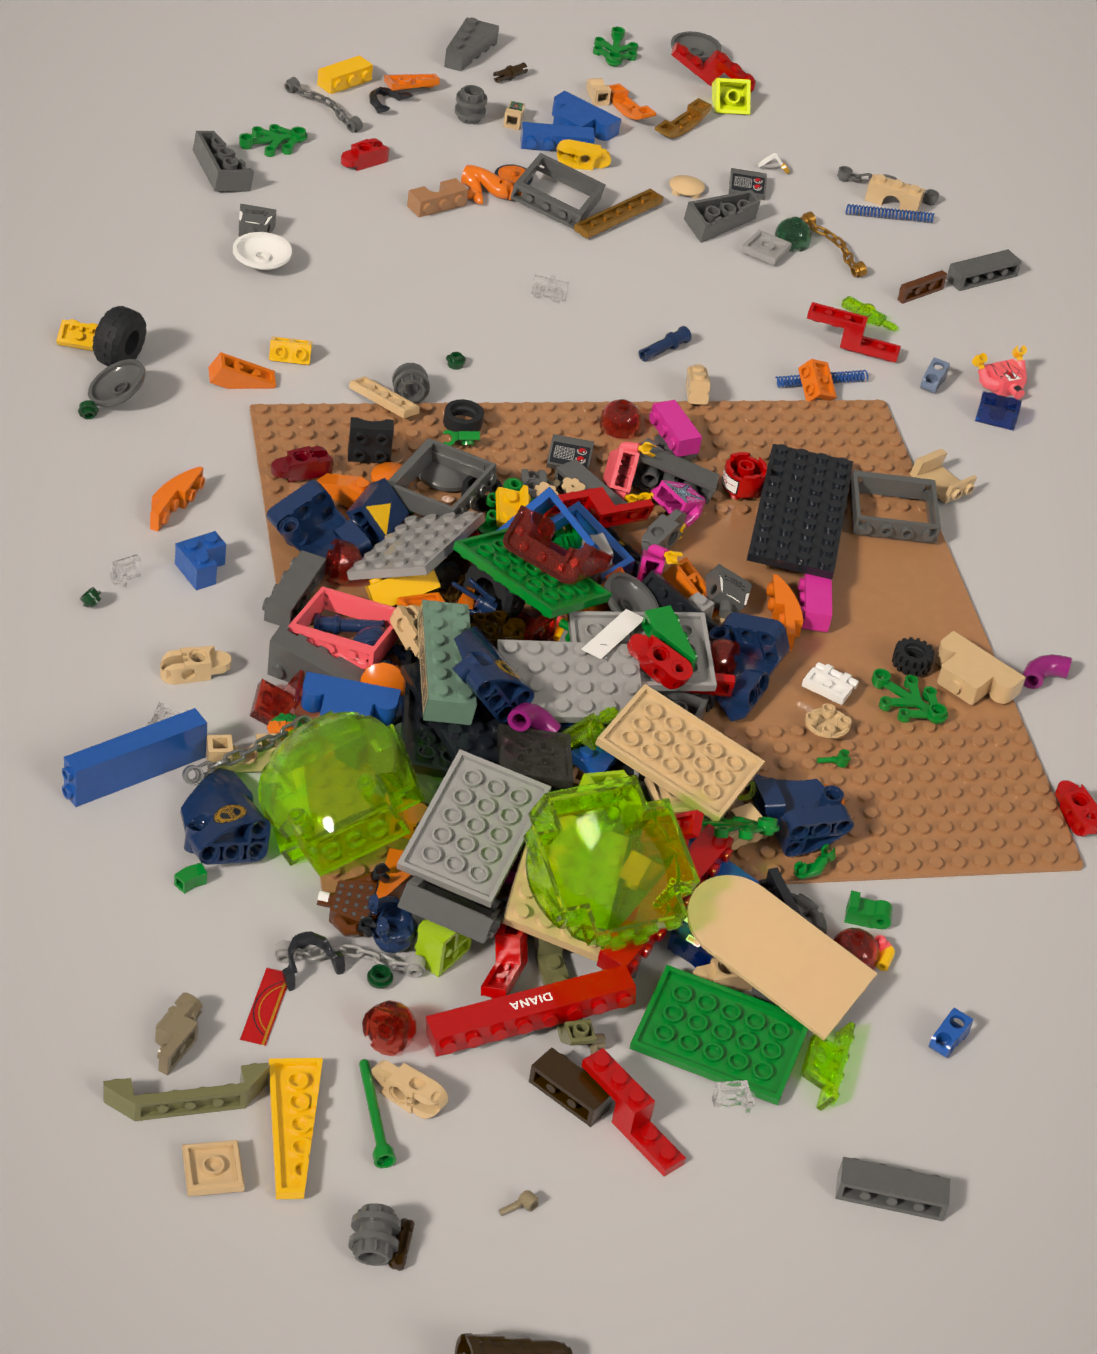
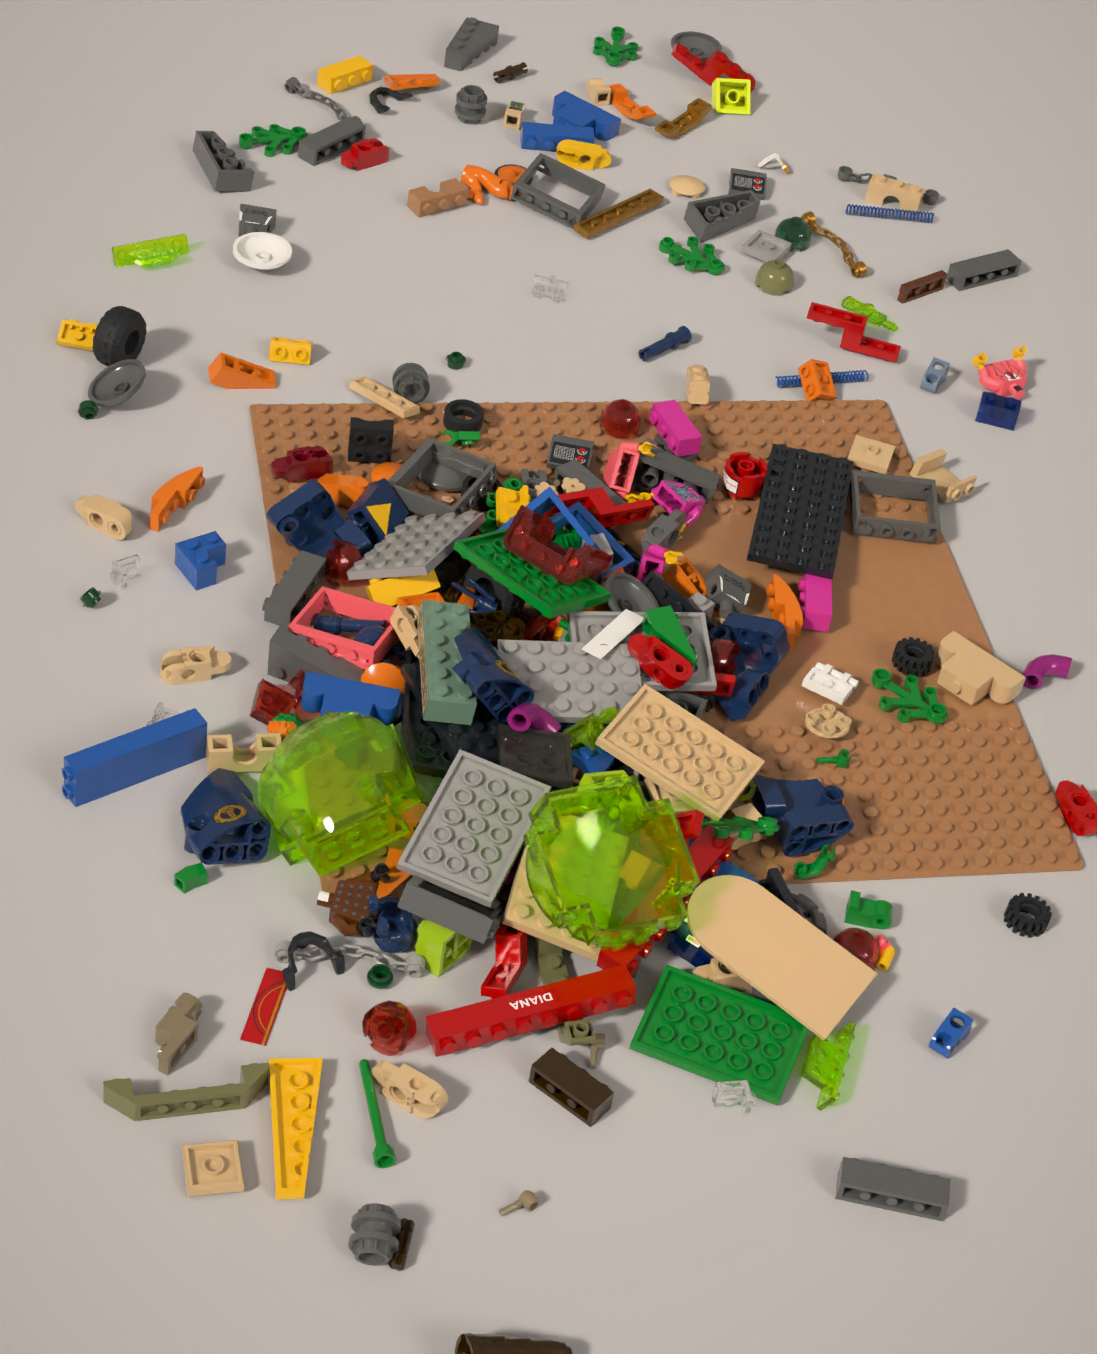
(105, 516): none -> tan piece
(151, 251): none -> clear neon green bracket
(199, 772): dark grey piece -> none
(331, 141): none -> dark grey brick
(633, 1112): red bracket -> none
(712, 265): none -> green plant
(775, 278): none -> olive cylinder
(871, 454): none -> tan plate
(1029, 905): none -> black tyre

